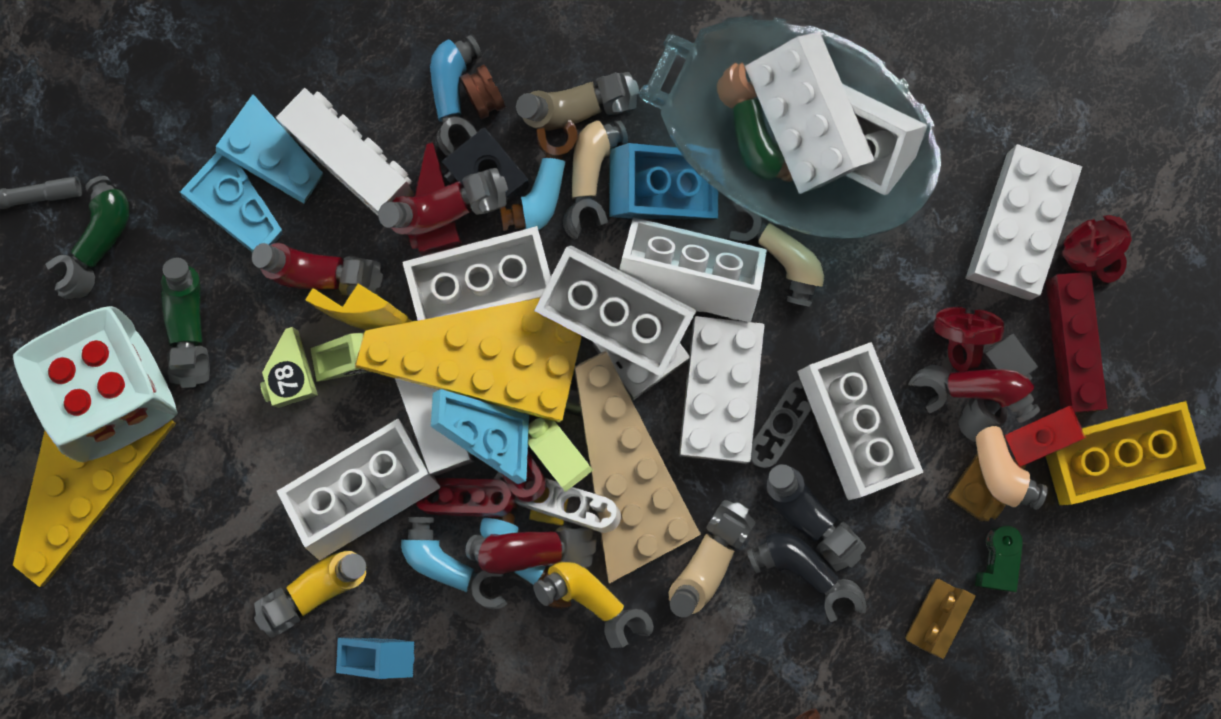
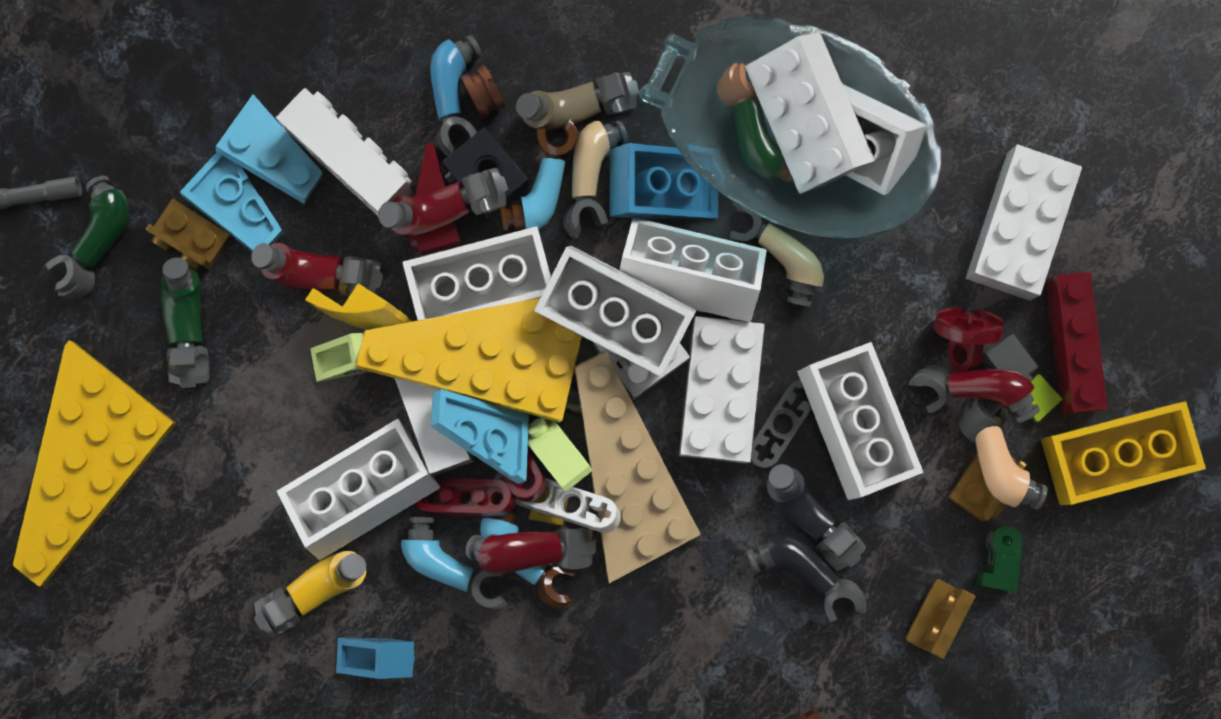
(94, 384): light aqua piece -> none
(190, 234): none -> pearl gold bracket
(288, 372): yellowish green slope -> none
(575, 582): piece -> none
(710, 562): piece -> none
(1043, 396): none -> lime tile
(1045, 436): red plate -> none
(1098, 245): dark red tile -> none

